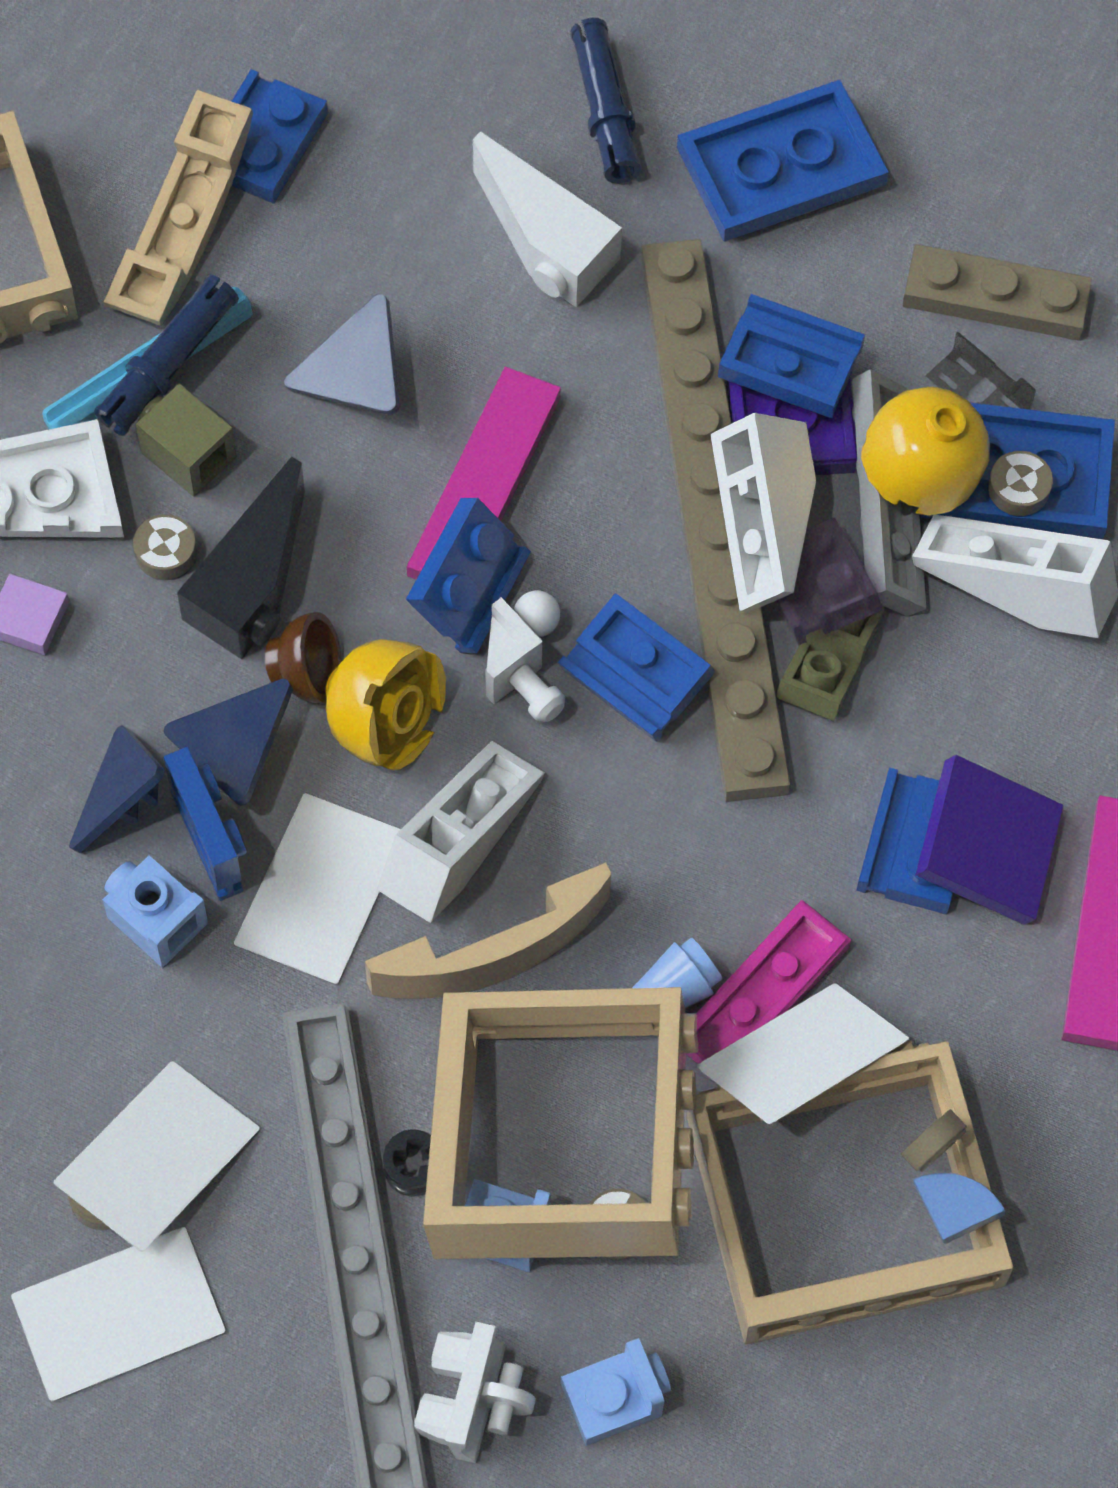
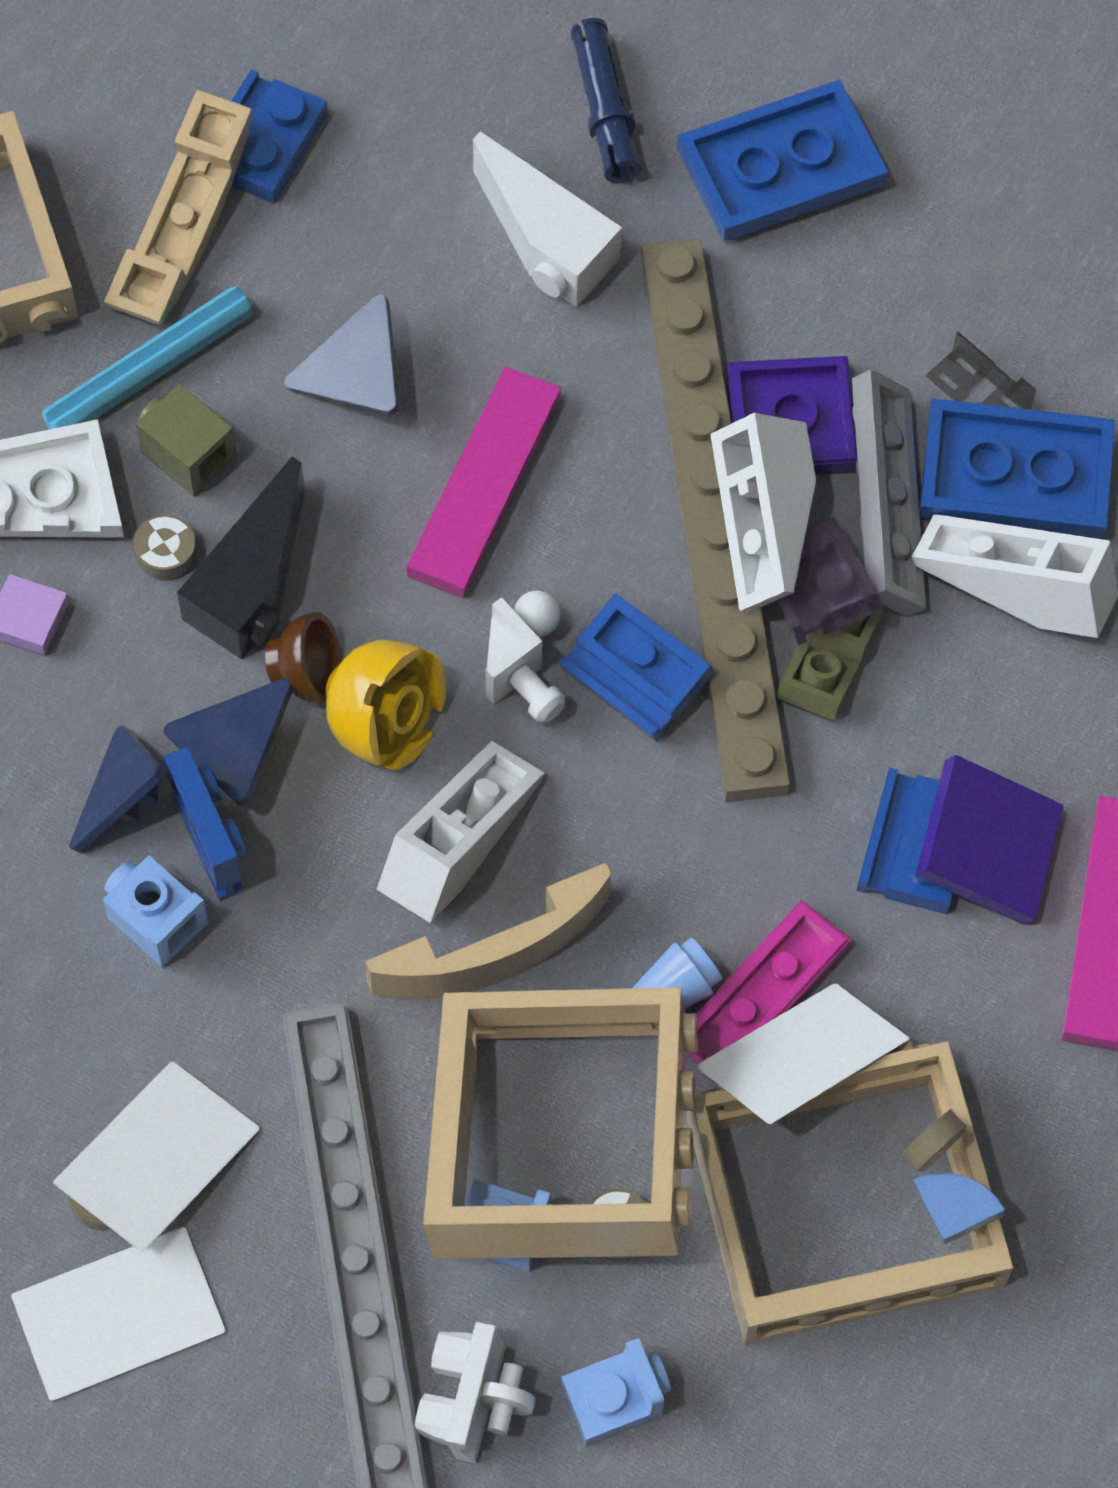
(150, 373): dark blue pin -> none
(318, 889): white sticker -> none
(397, 1150): black bush -> none
(467, 573): blue plate -> none
(791, 355): blue plate -> none
(926, 450): yellow cylinder -> none
(997, 292): dark tan plate -> none
(1020, 483): dark tan tile -> none

